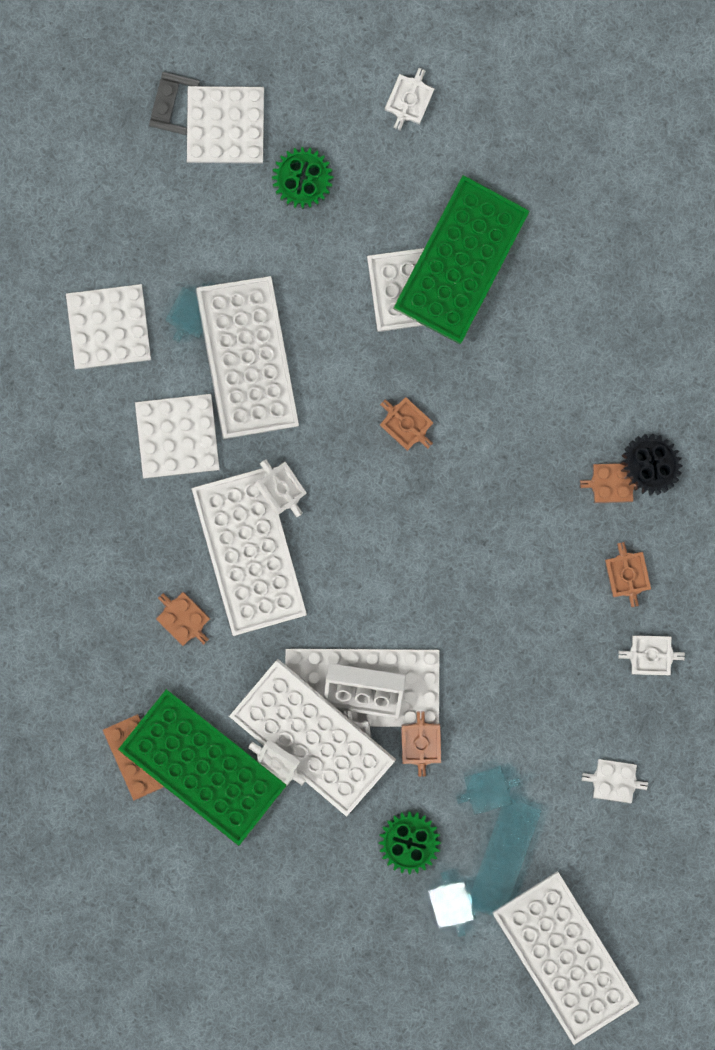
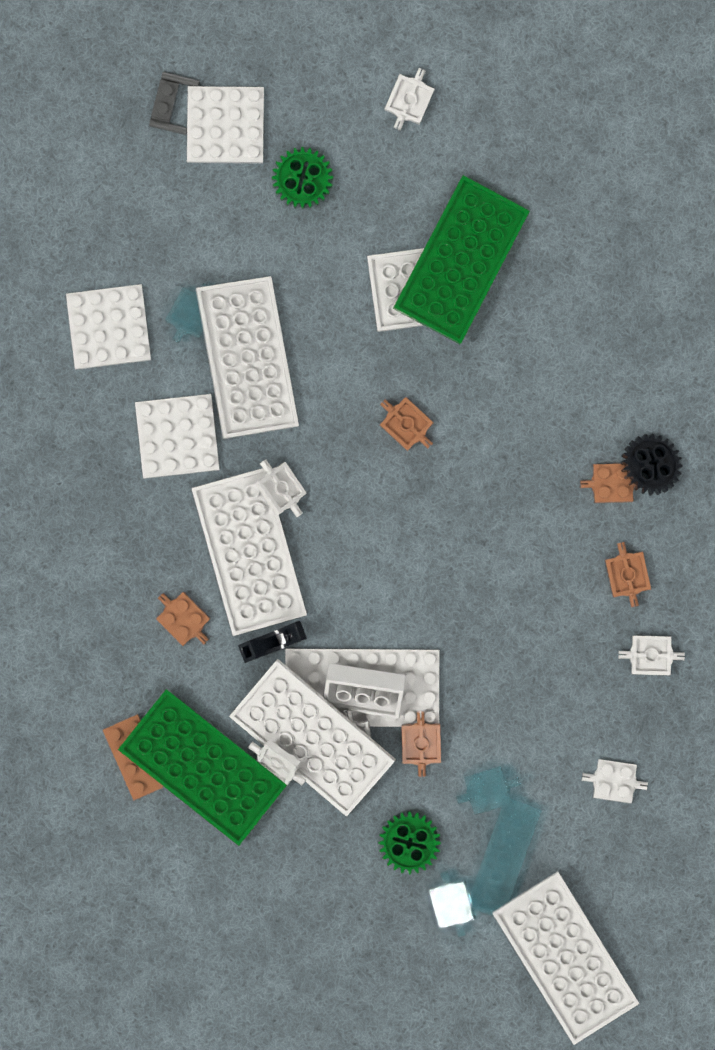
(272, 642): none -> black arch

